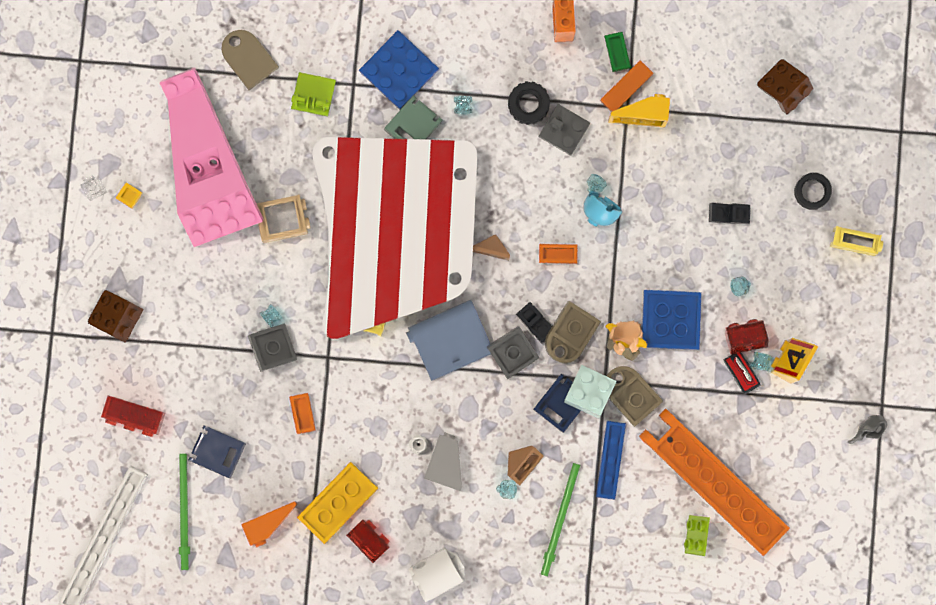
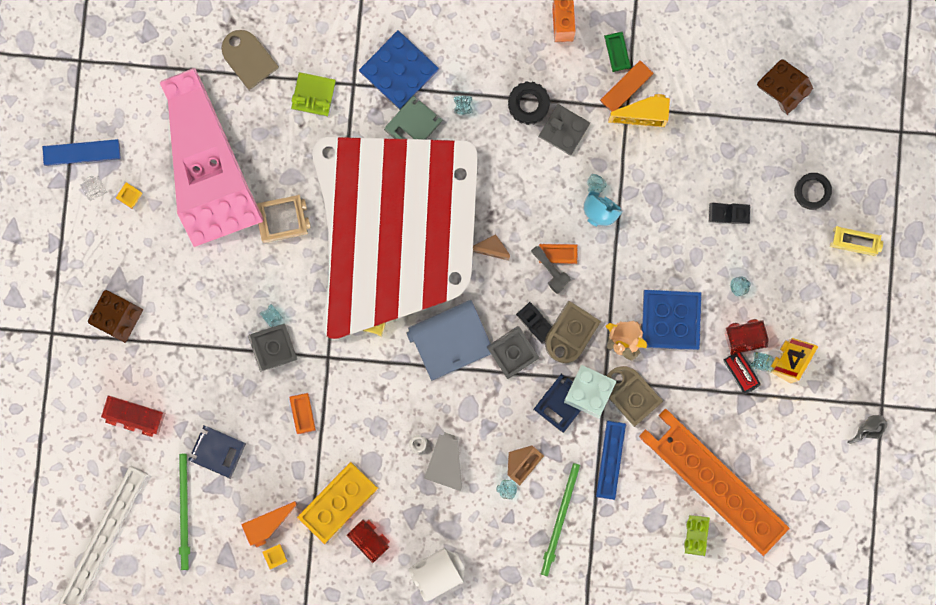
(81, 152): none -> blue tile
(275, 556): none -> yellow plate
(558, 280): none -> dark grey brick

